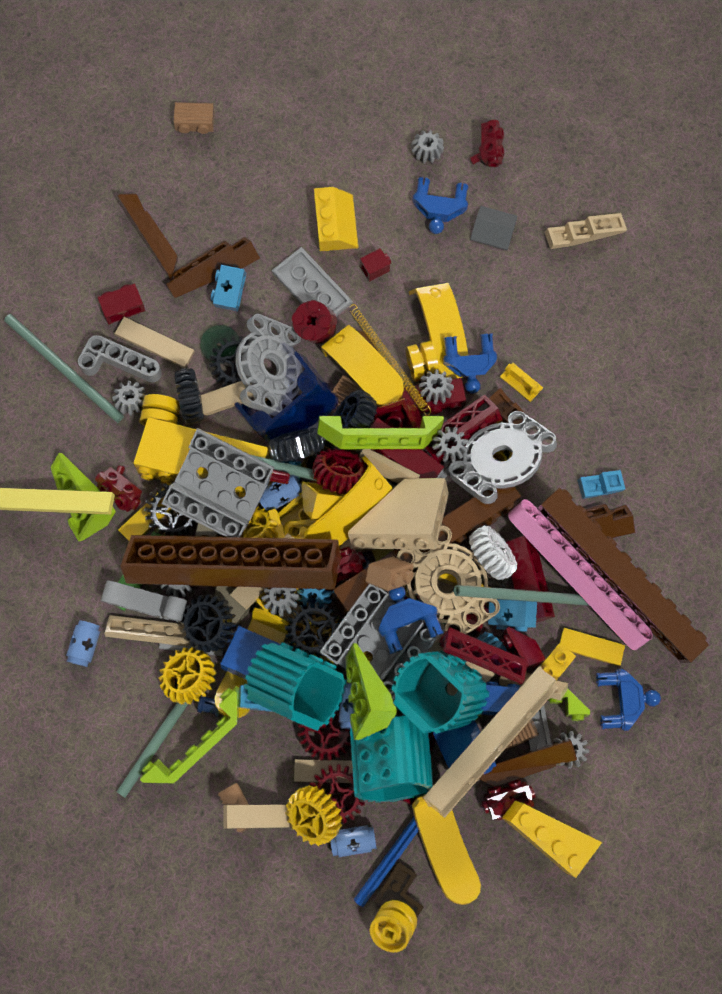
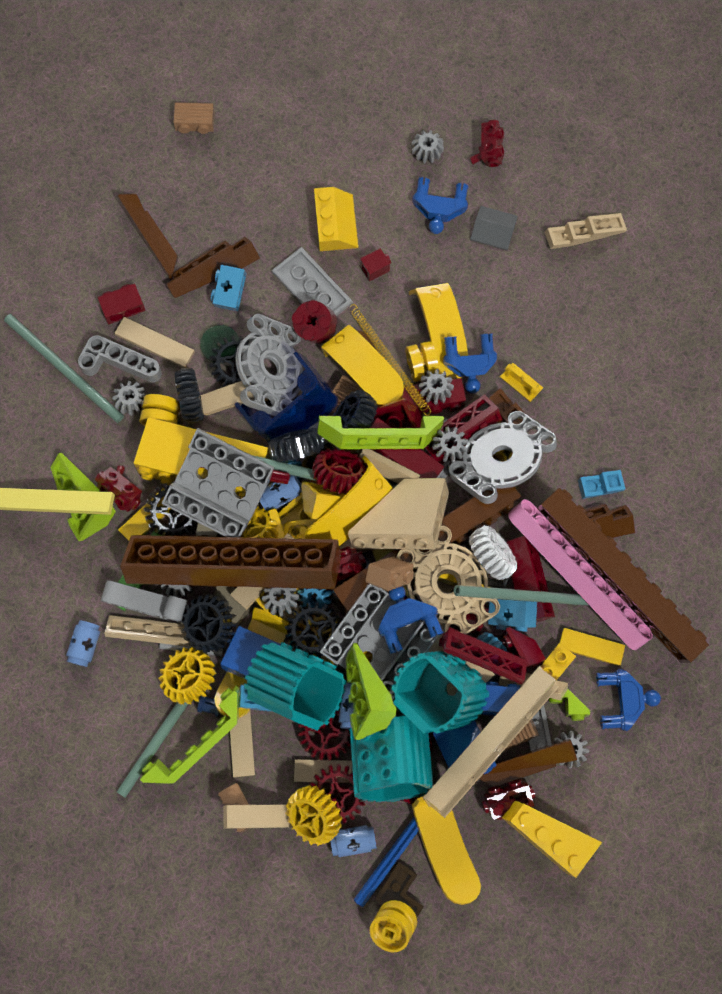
(242, 747): none -> tan tile

